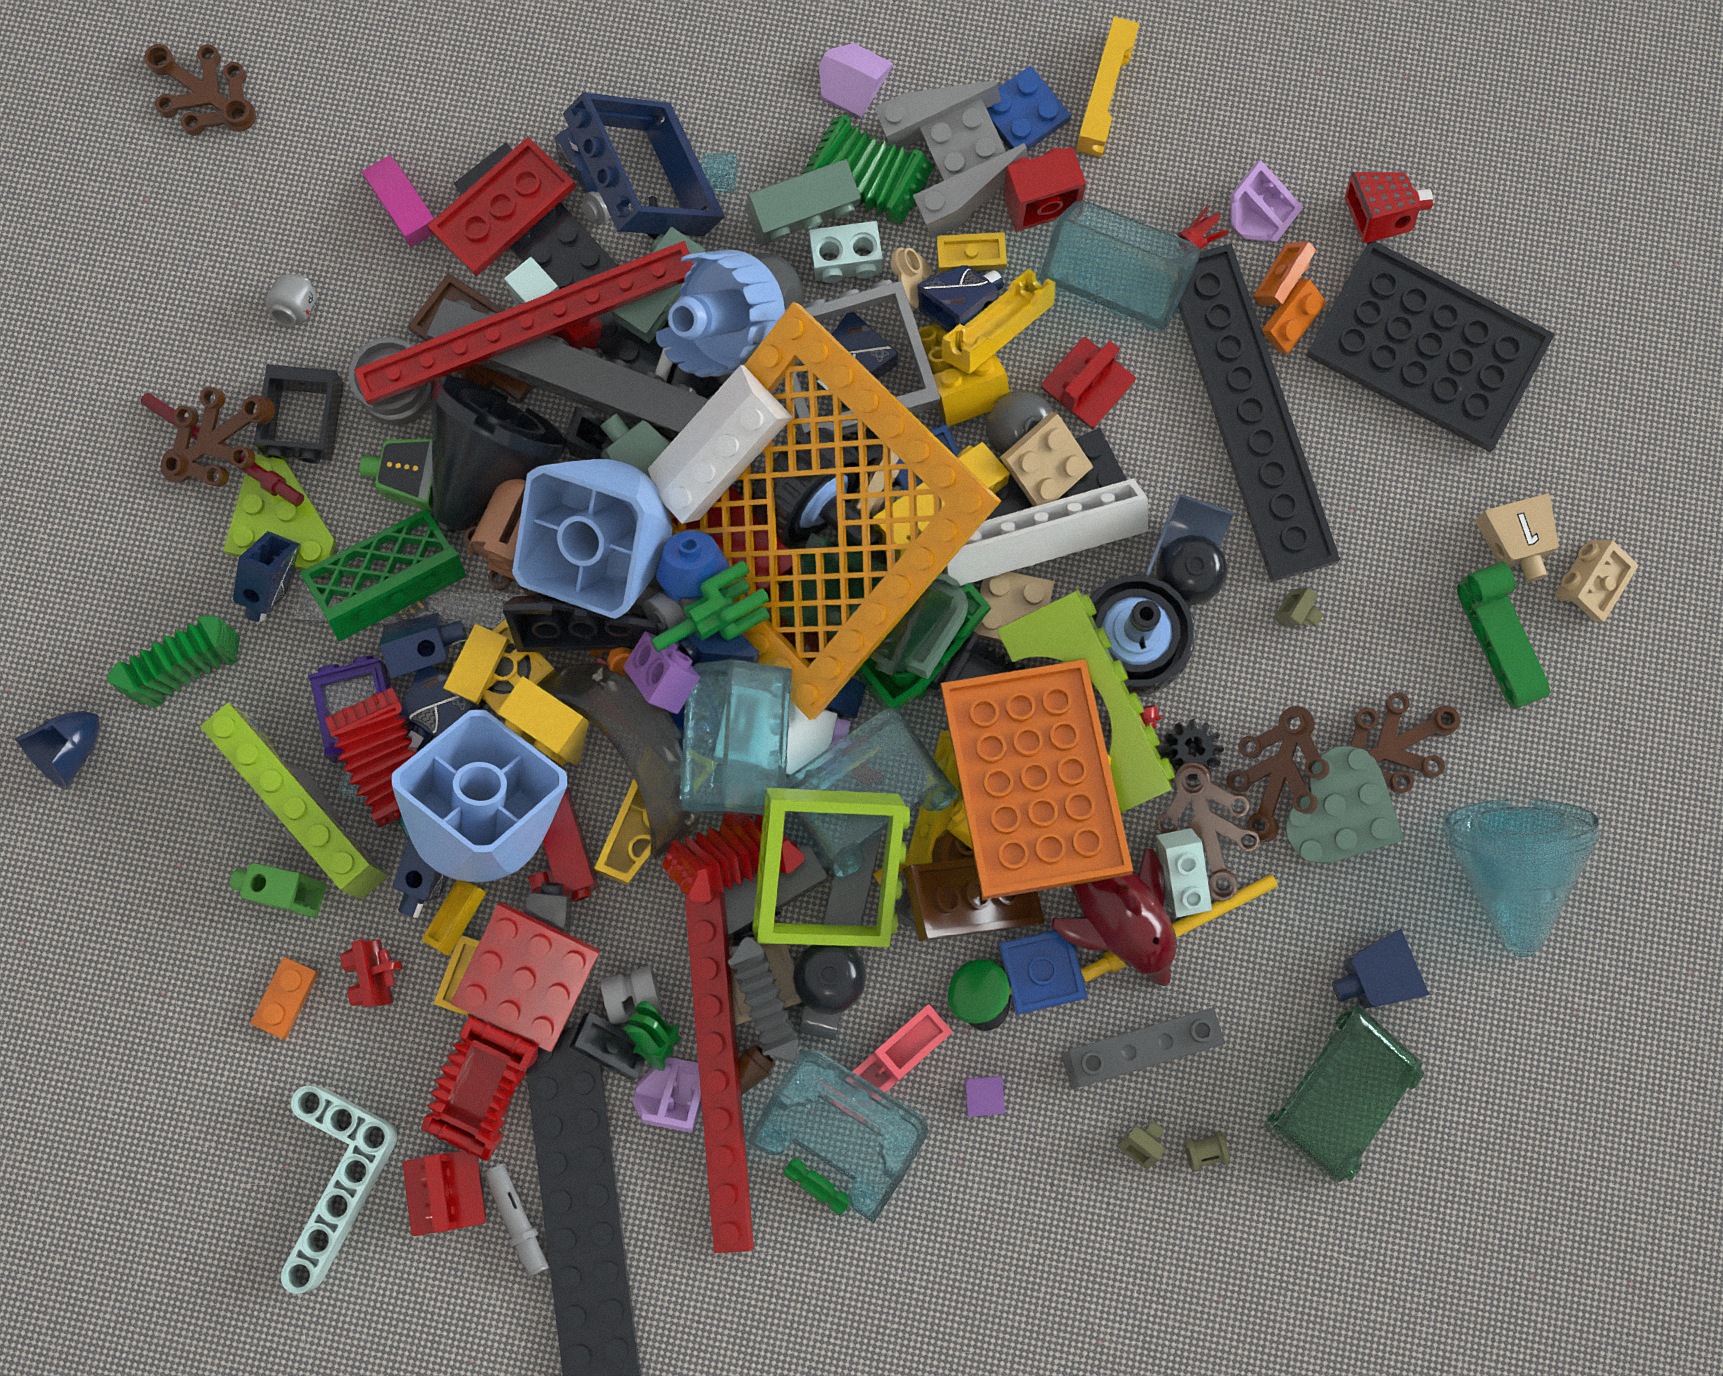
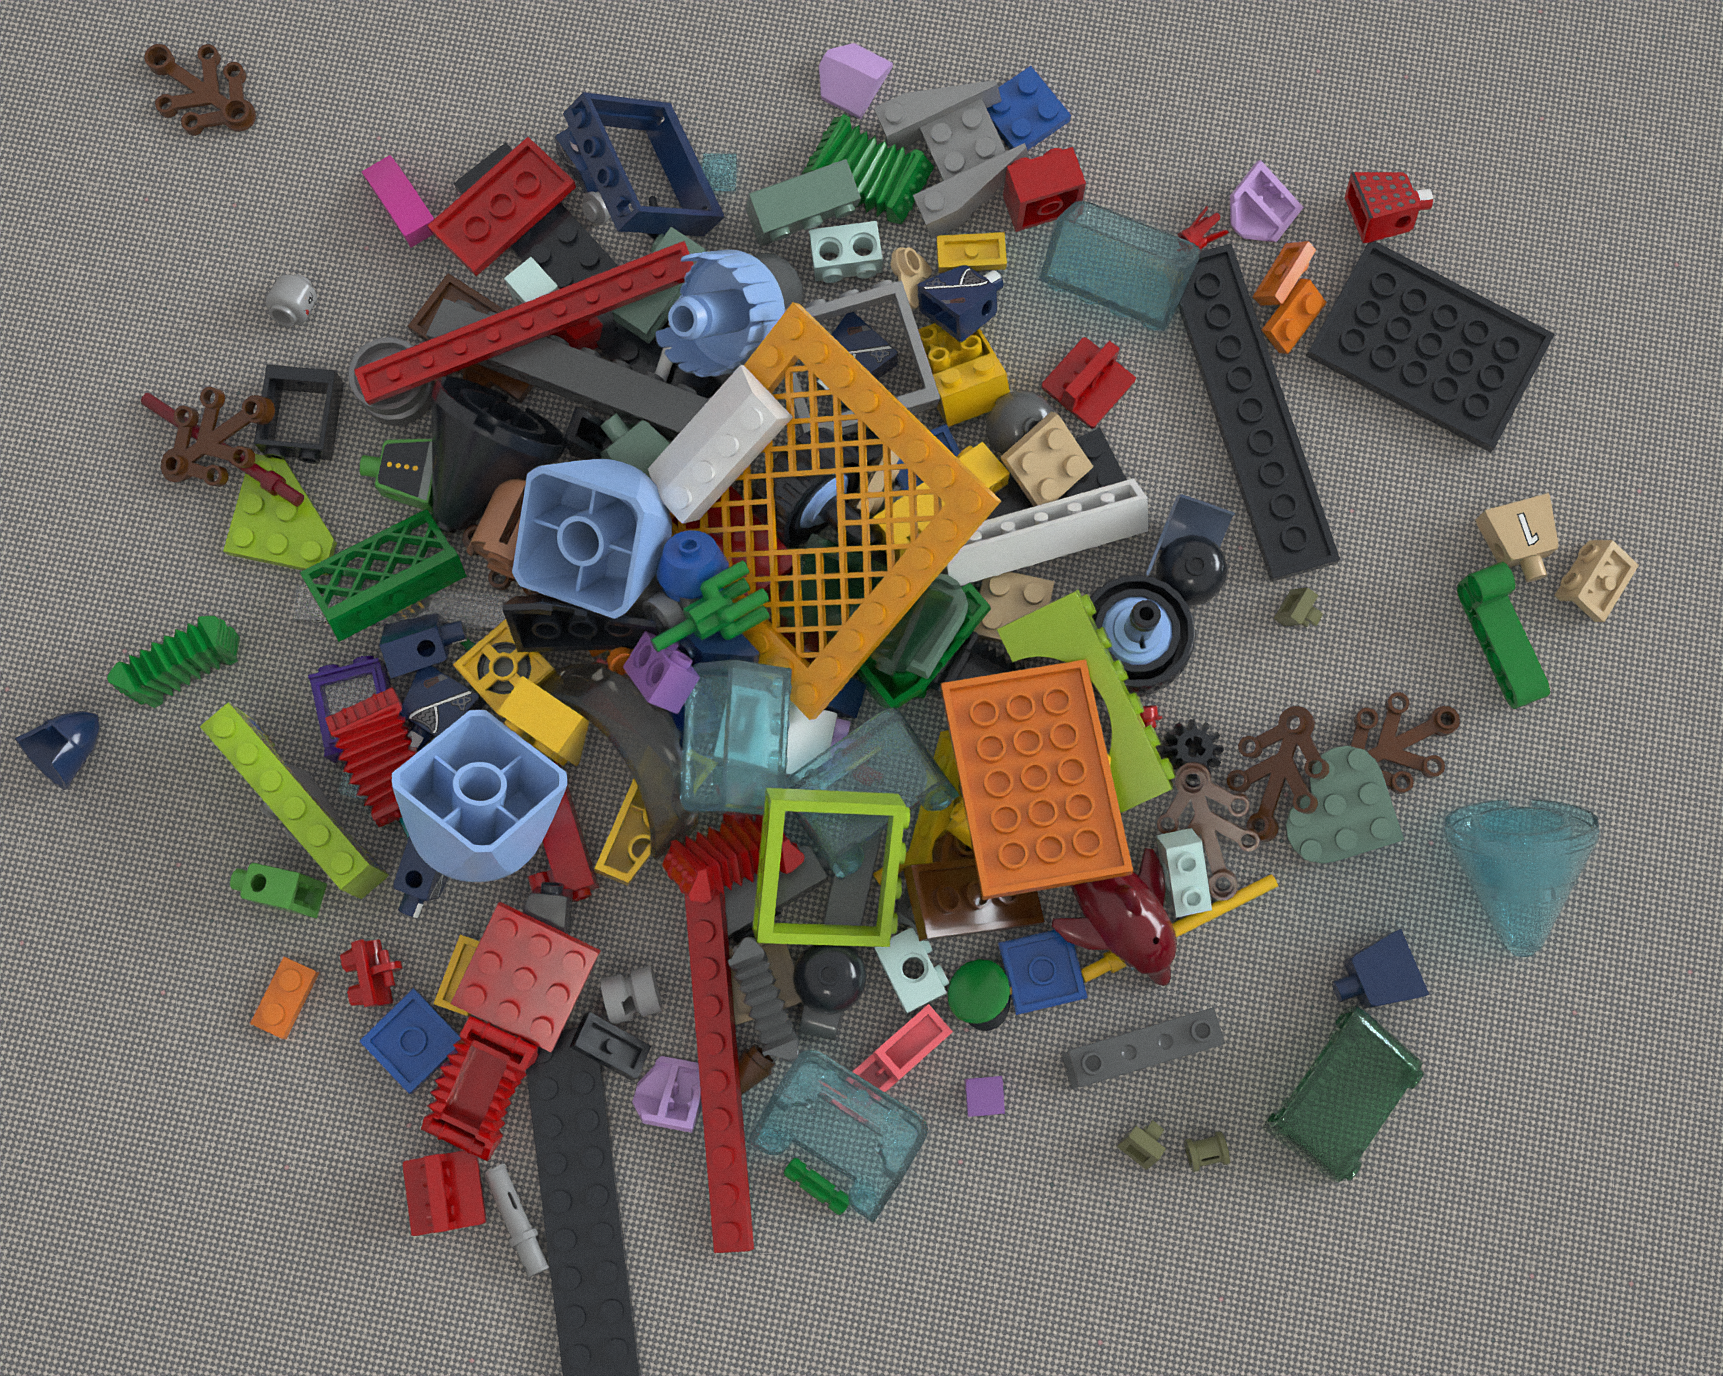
(264, 574): dark blue torso -> none
(341, 1183): light aqua beam -> none
(411, 1041): none -> blue plate
(453, 916): yellow tile -> none
(476, 664): yellow tile -> none
(652, 1035): green arm -> none
(912, 992): none -> light aqua brick
(998, 322): yellow piece -> none
(1115, 55): yellow piece -> none

